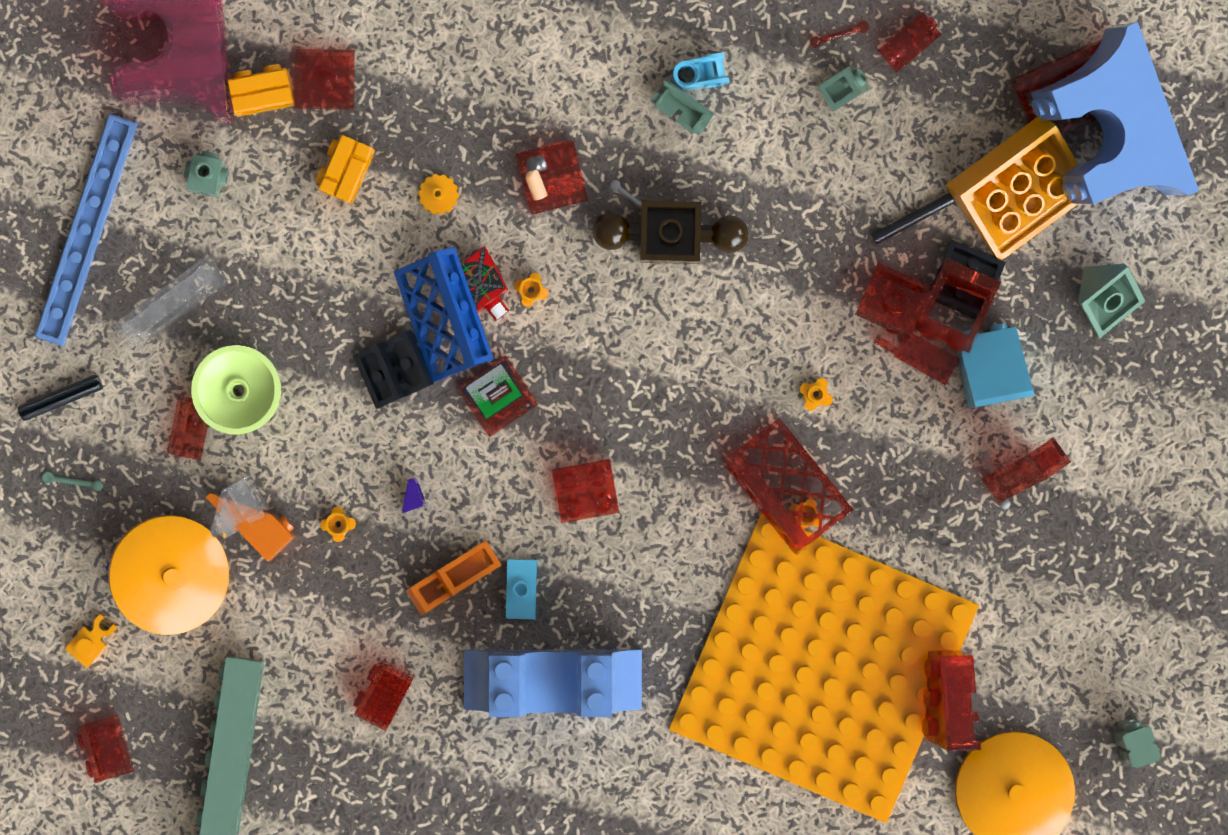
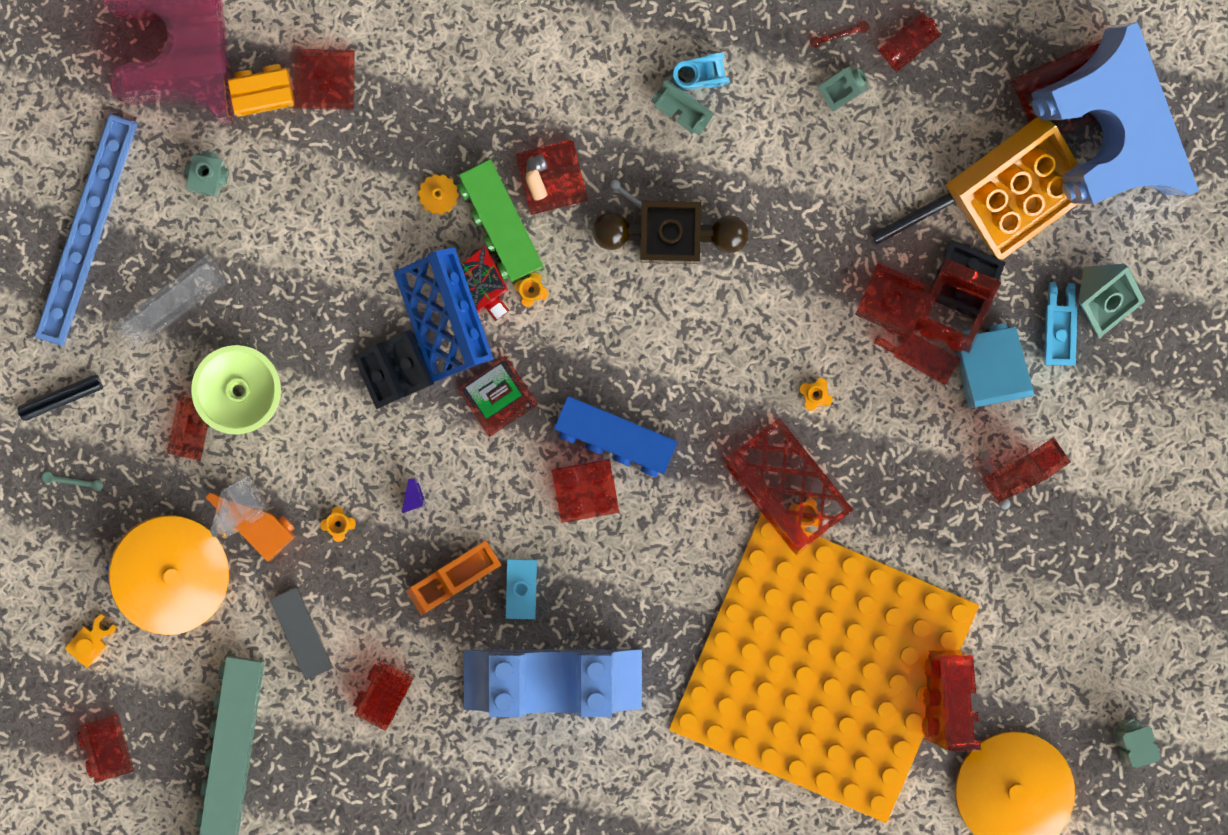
(301, 633): none -> dark grey tile
(345, 169): light orange brick -> none
(500, 220): none -> bright green brick
(616, 436): none -> blue brick
(1061, 328): none -> medium azure hinge

